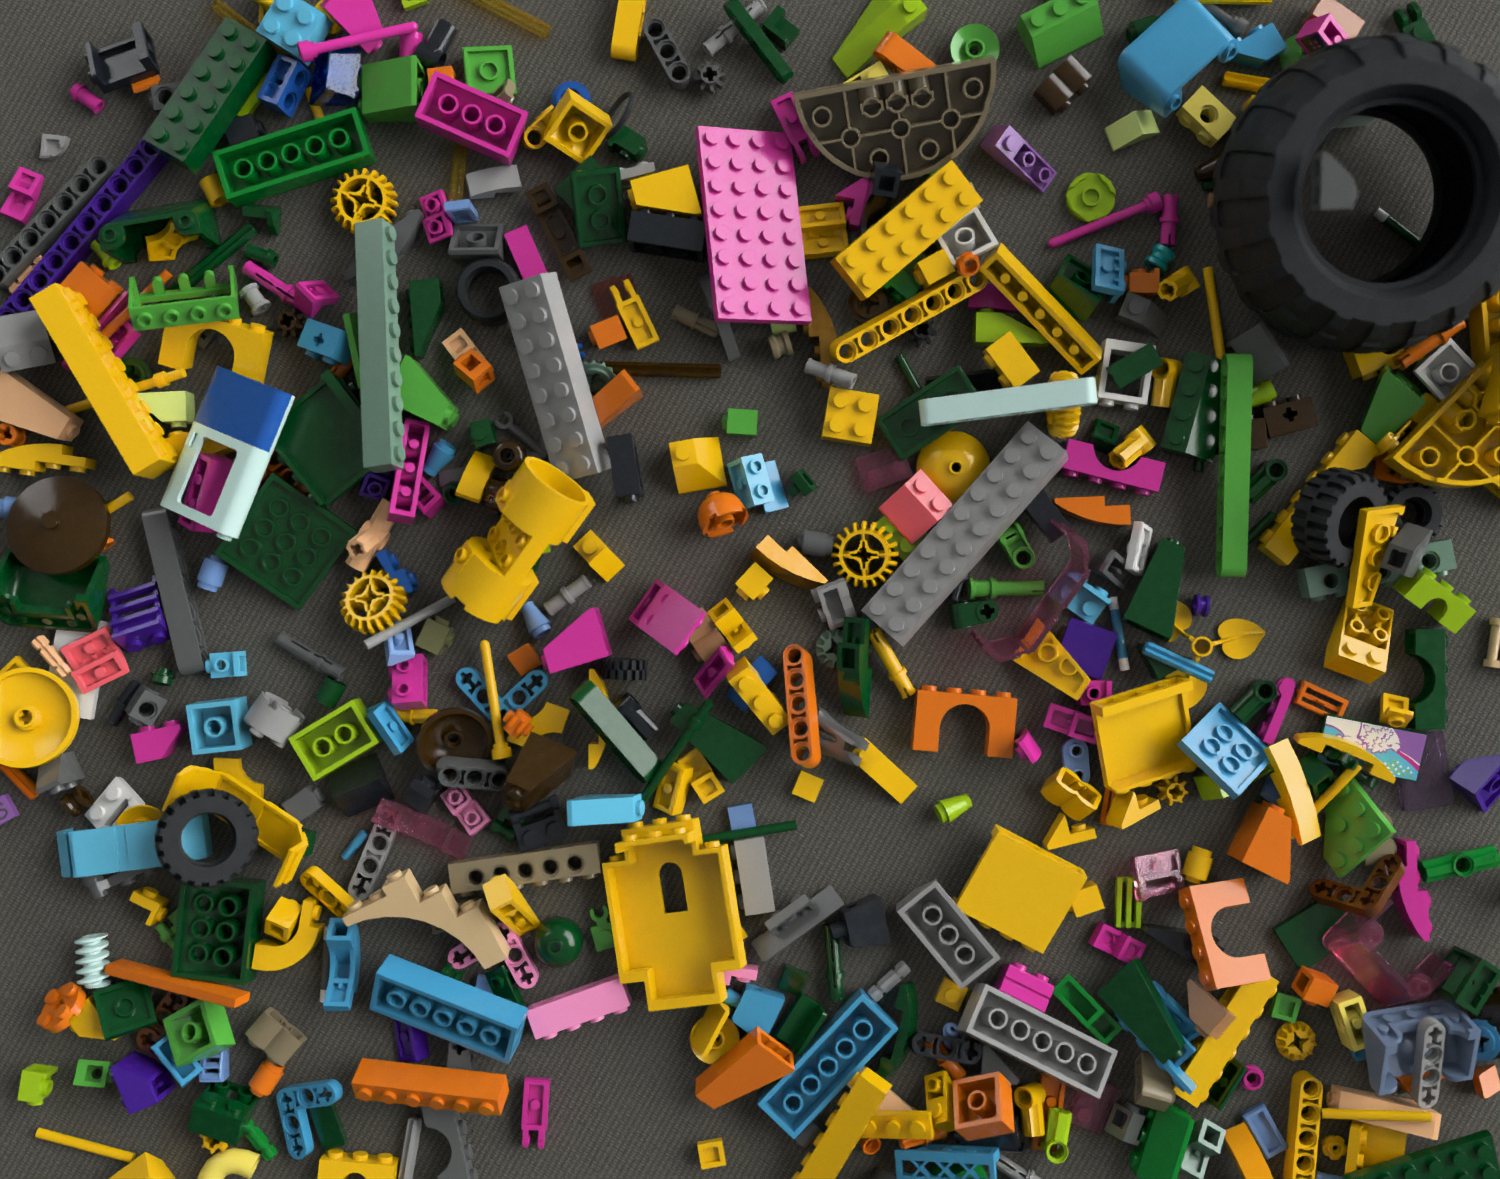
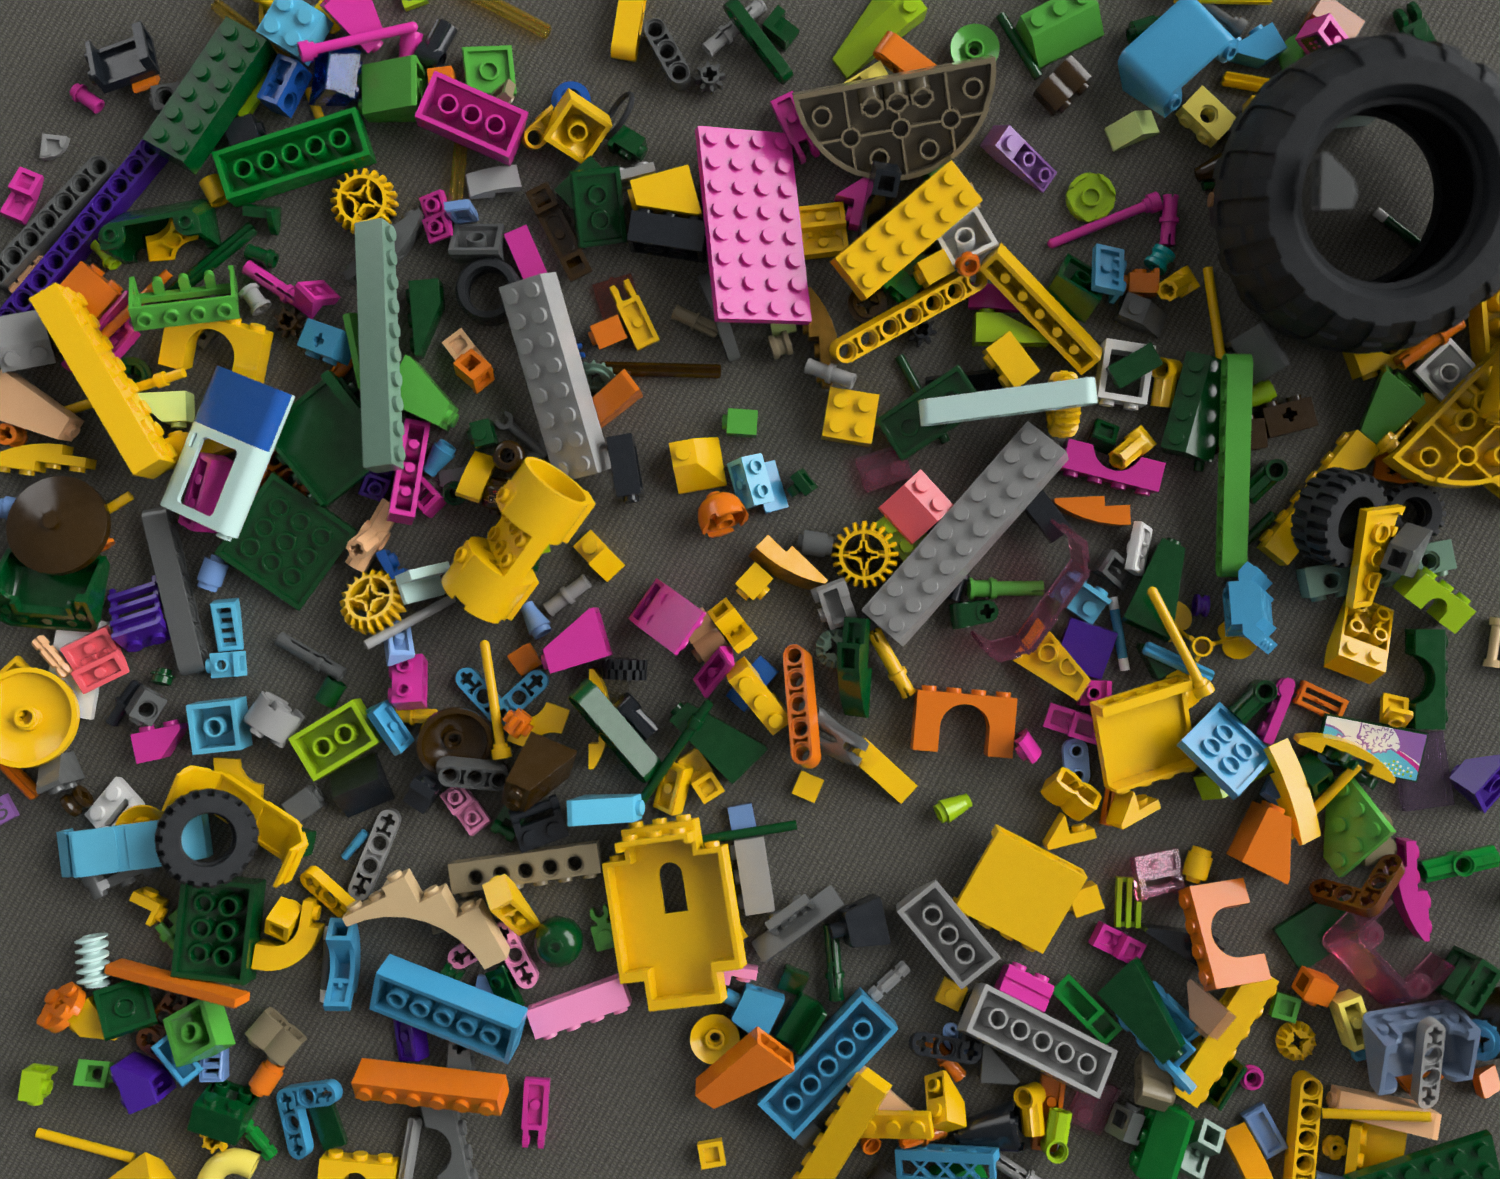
(236, 623): none -> medium azure slope
(421, 583): none -> light aqua panel
(422, 827): clear pink slope -> none
(436, 635): olive brick -> none
(710, 1027): yellow slope -> none
(907, 1002): dark green slope -> none
(952, 448): yellow dish -> none
(983, 1106): orange brick -> none
(1016, 544): bright green piece -> none
(1019, 46): none -> dark green bar
(1166, 790): yellow gear -> none
(1201, 686): none -> yellow piece
(1249, 608): none -> dark azure slope

